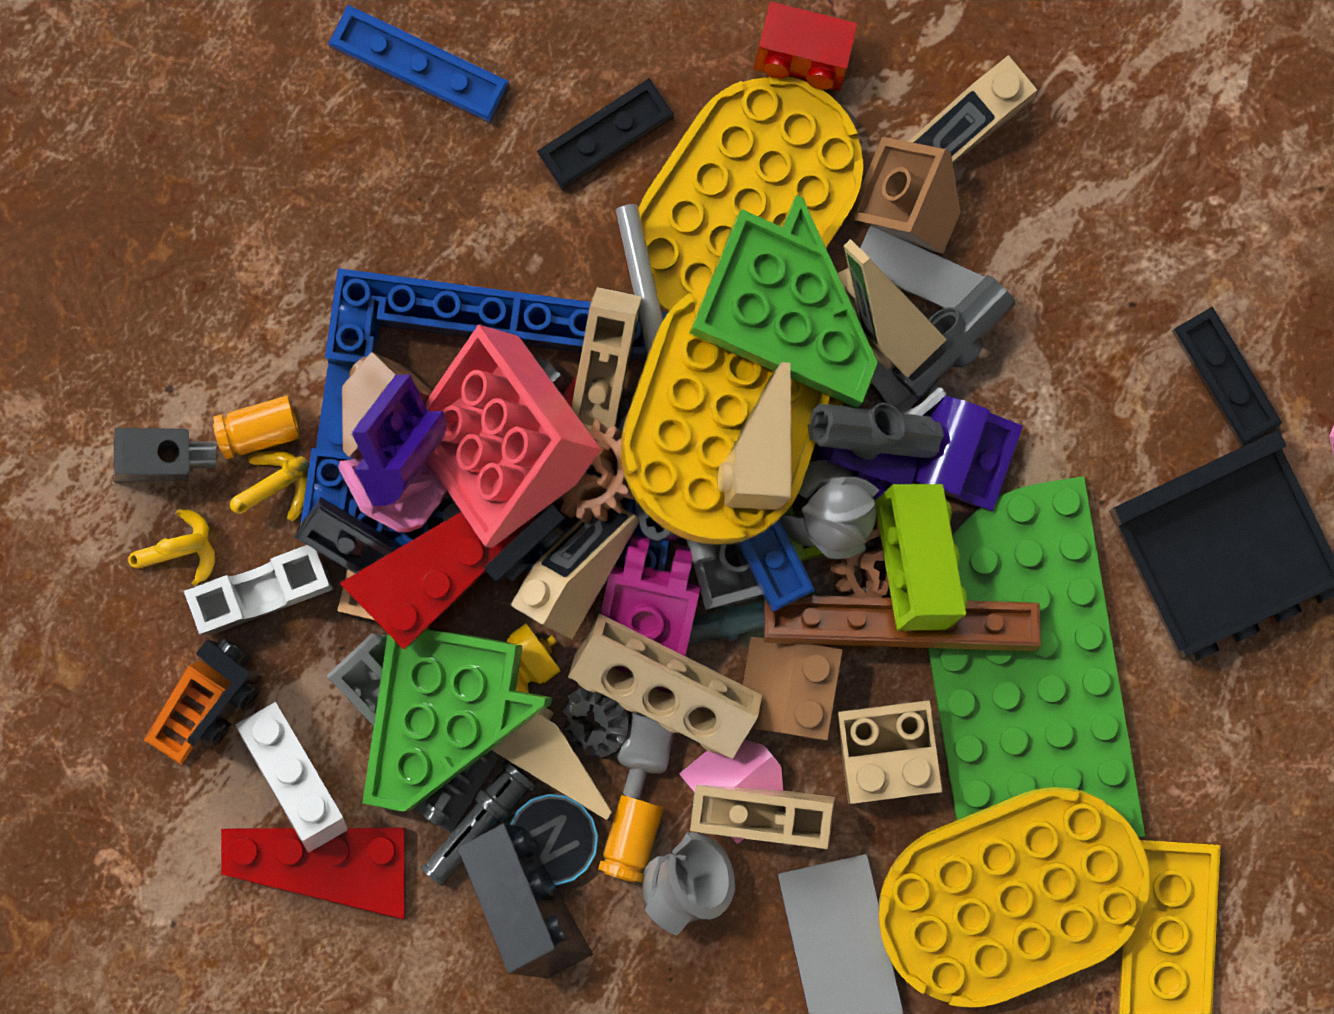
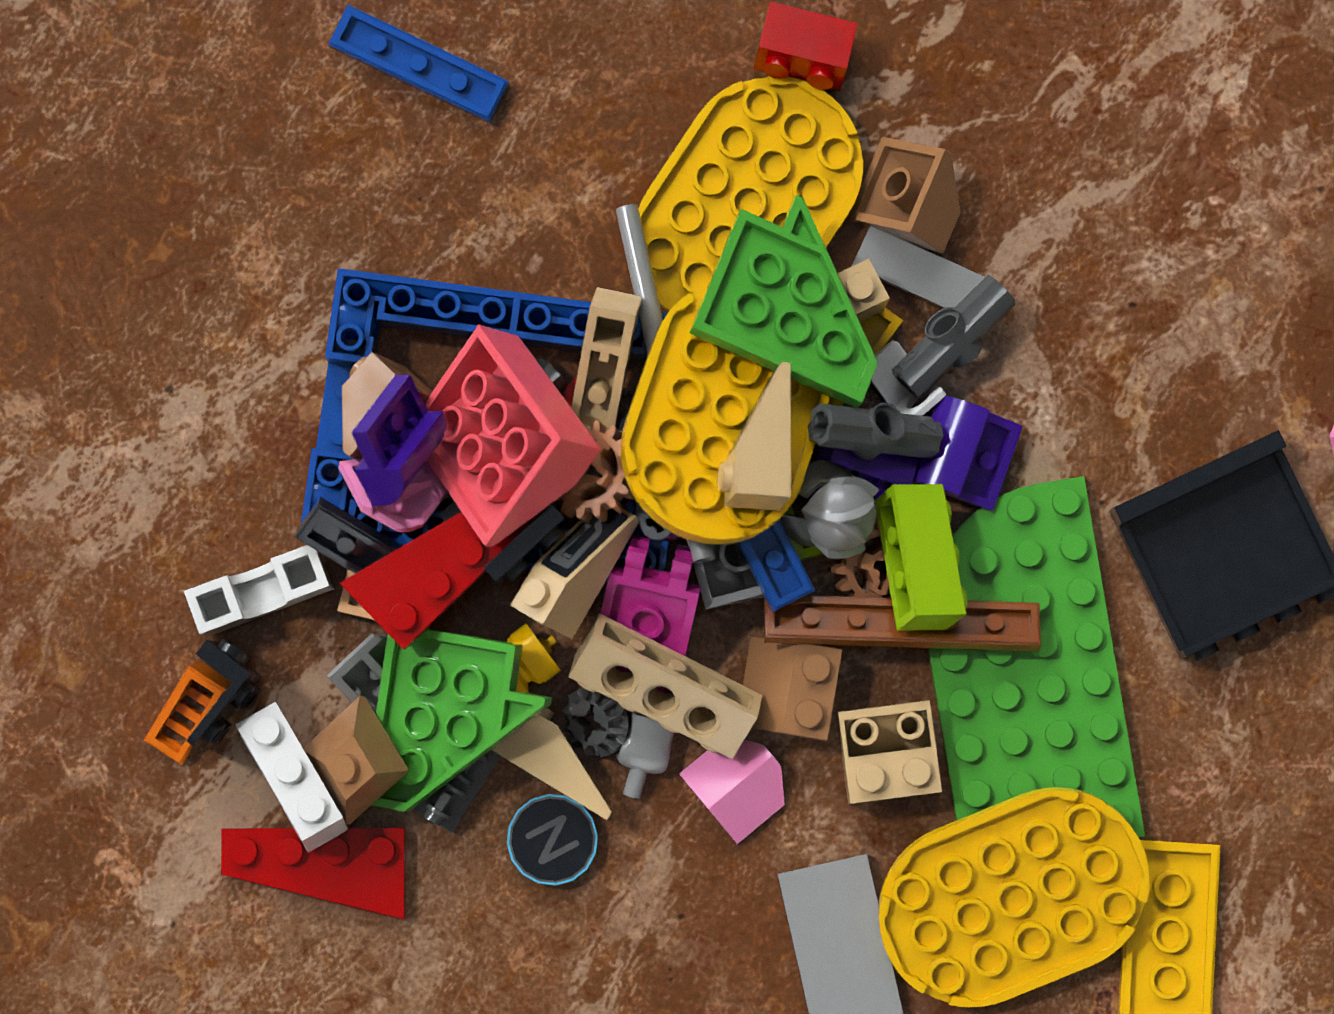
(138, 458): dark grey torso -> none
(181, 546): yellow piece -> none
(256, 427): light orange piece -> none
(292, 471): yellow piece -> none
(355, 759): none -> medium nougat slope
(492, 806): dark grey pin -> none
(522, 903): black wedge -> none
(605, 134): black tile -> none
(631, 839): light orange piece -> none
(689, 883): light grey helmet -> none
(728, 622): clear light blue pin -> none
(763, 815): tan slope -> none
(888, 317): tan slope -> none
(979, 110): slope -> none
(1226, 376): black tile -> none

